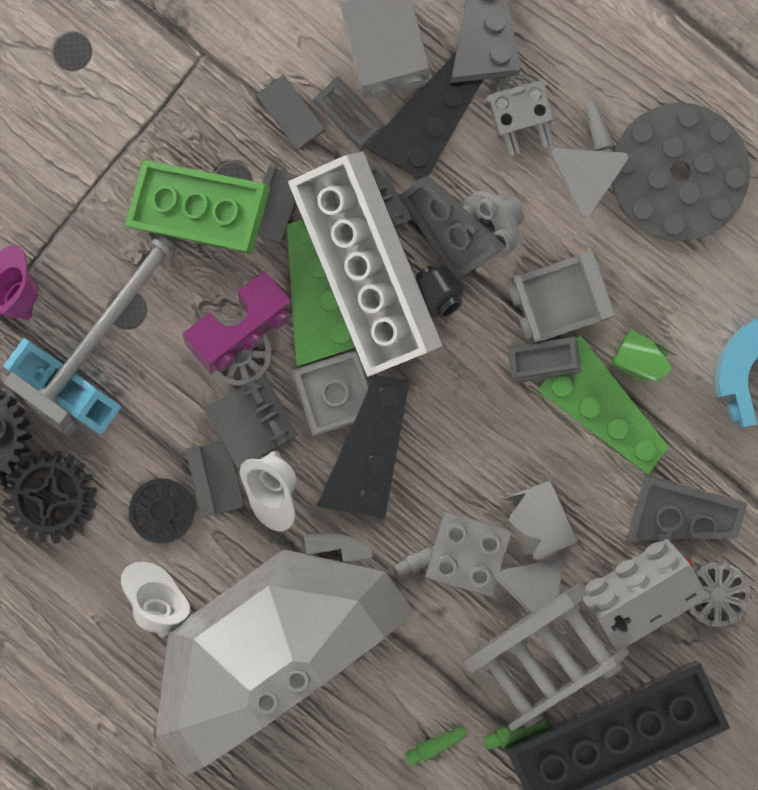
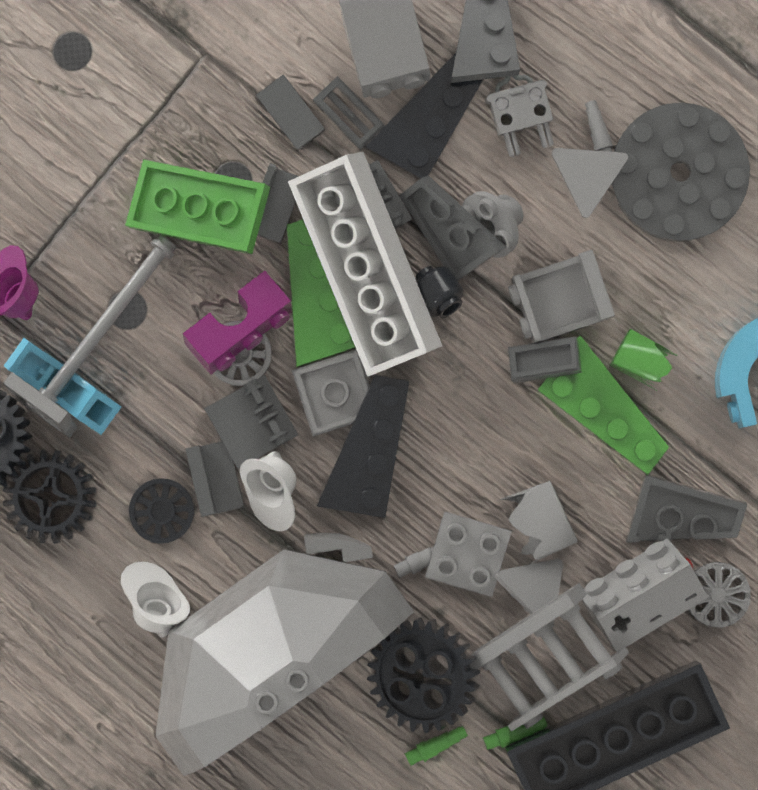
(419, 705): none -> black gear

